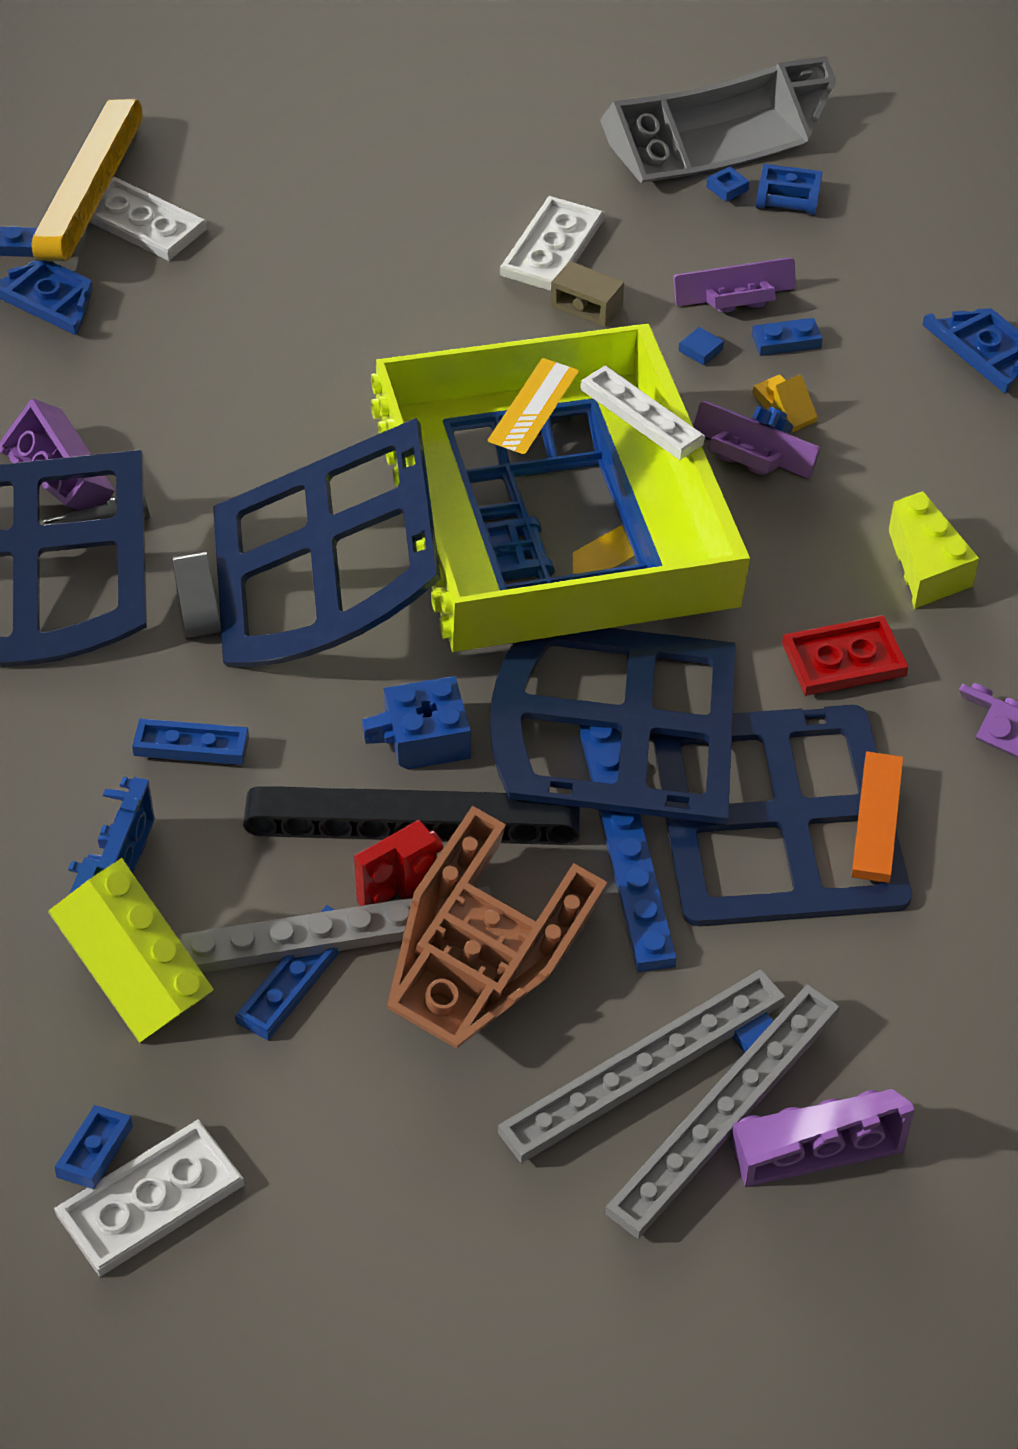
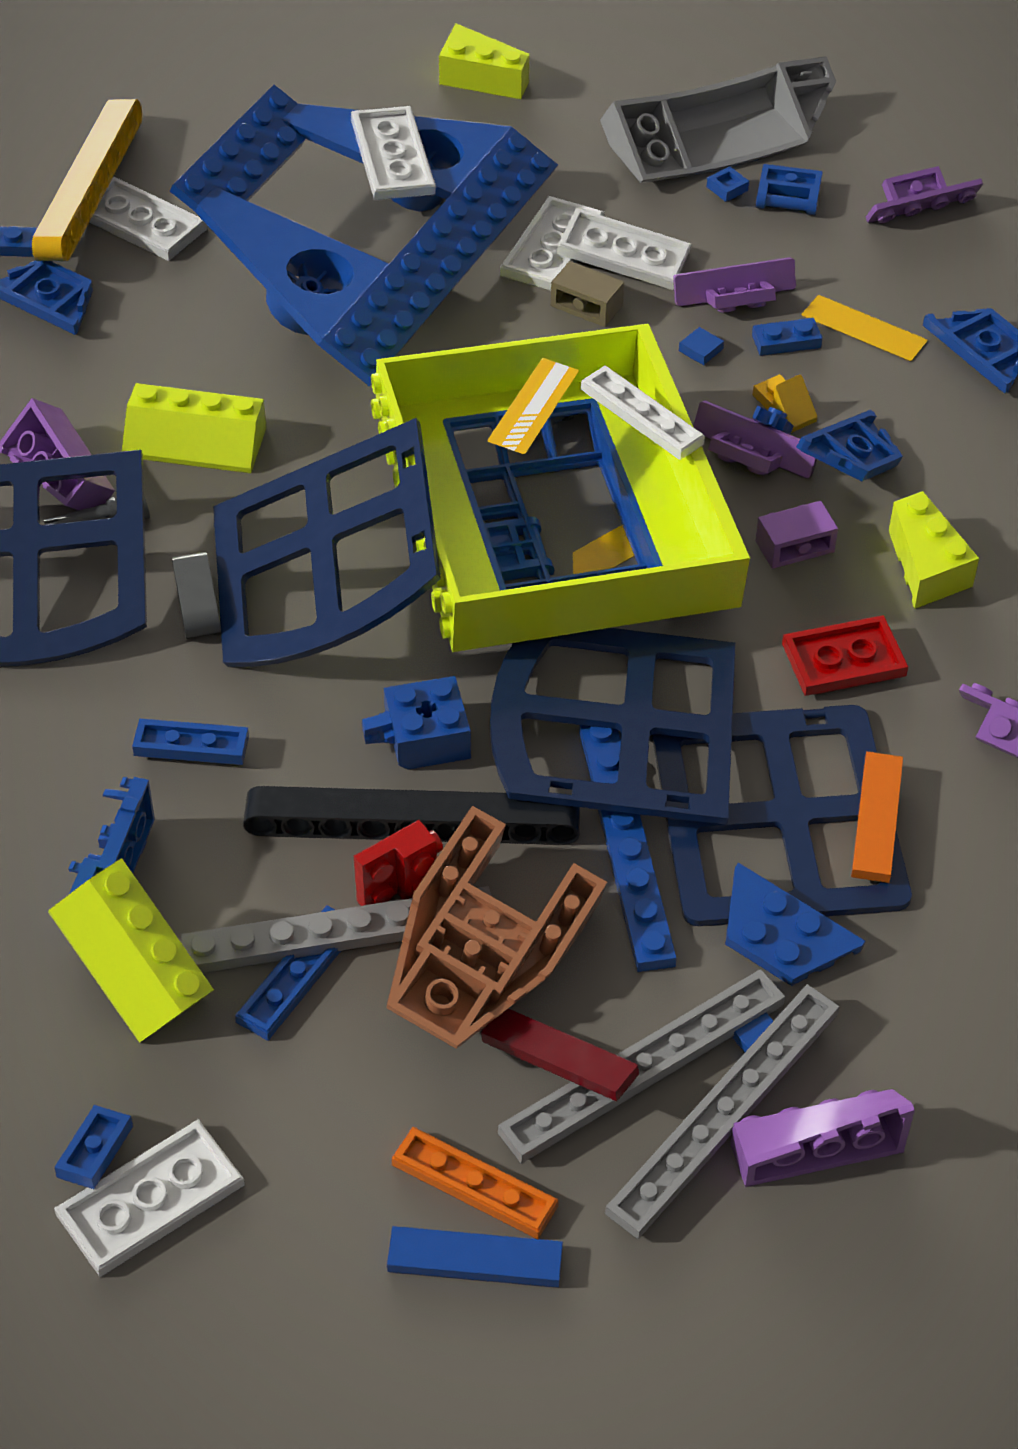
(194, 427): none -> neon yellow slope
(343, 296): none -> blue wing
(392, 153): none -> white tile
(475, 1182): none -> orange tile
(475, 1256): none -> blue tile
(483, 64): none -> neon yellow wedge
(561, 1054): none -> dark red tile
(623, 248): none -> white tile
(783, 931): none -> blue wing
(796, 534): none -> medium lavender brick
(853, 447): none -> blue wing
(864, 327): none -> yellow sticker
(920, 190): none -> medium lavender bracket

